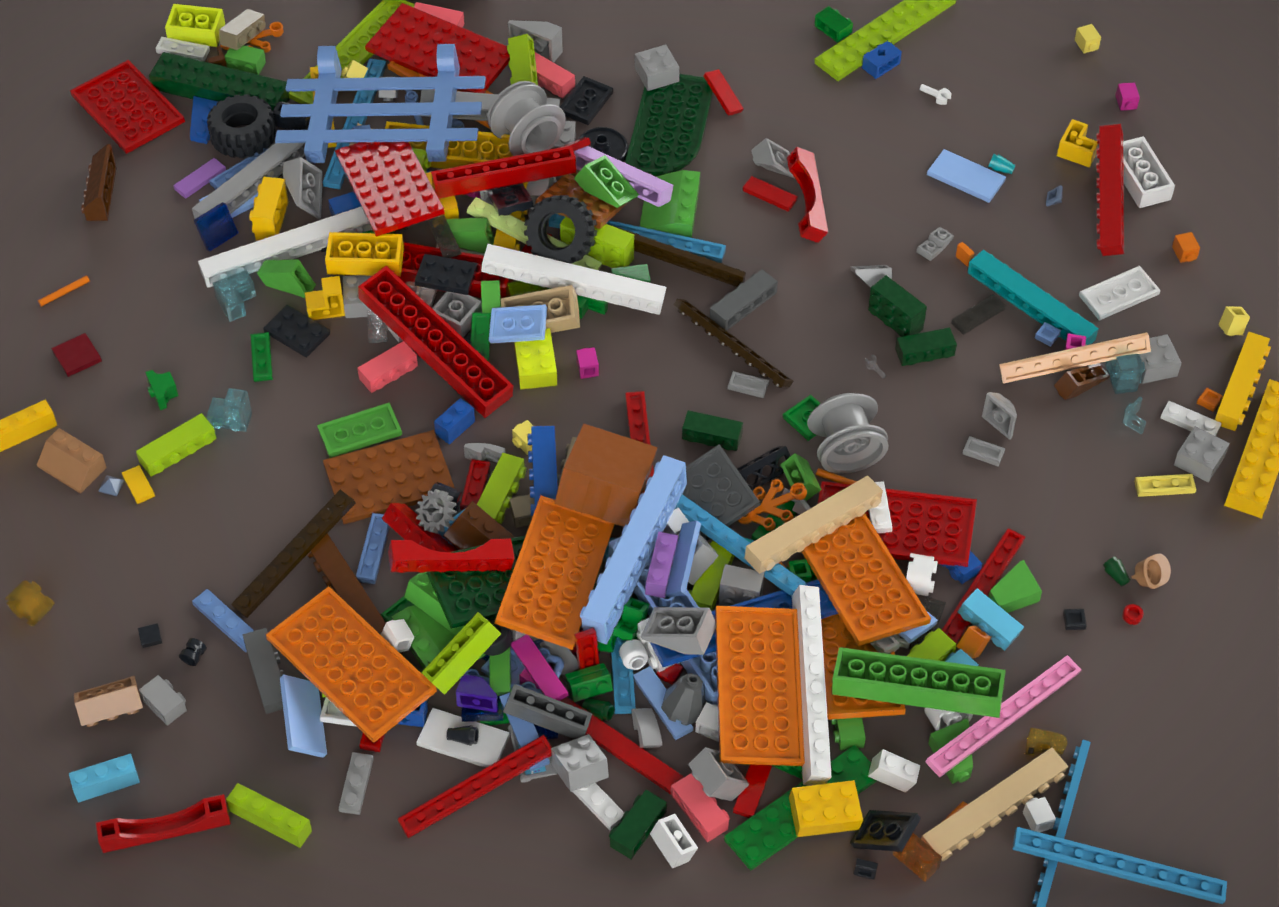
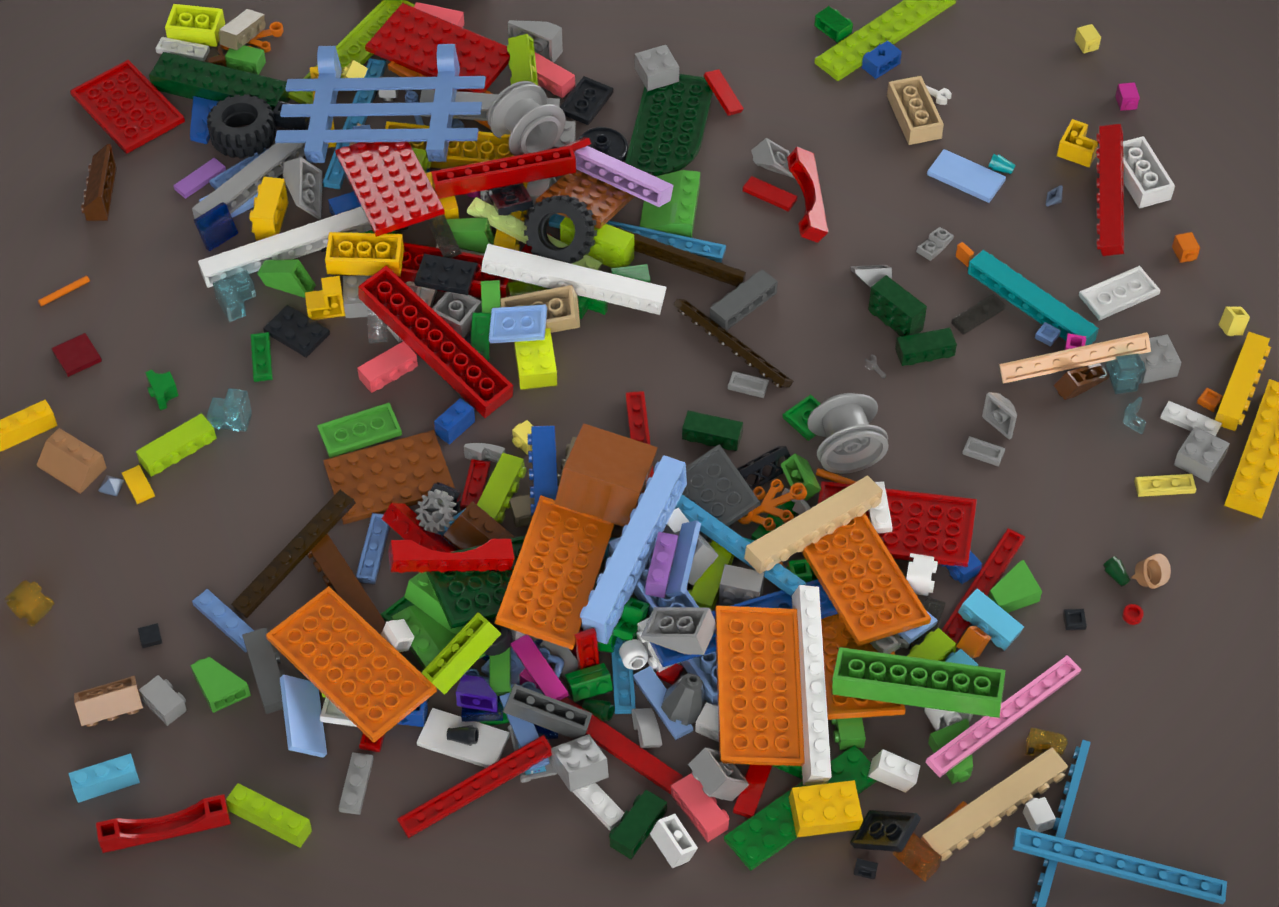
(193, 650): black wheel -> none
(218, 684): none -> bright green slope
(587, 362): dark pink brick -> none
(605, 182): bright green slope -> none
(915, 110): none -> tan brick

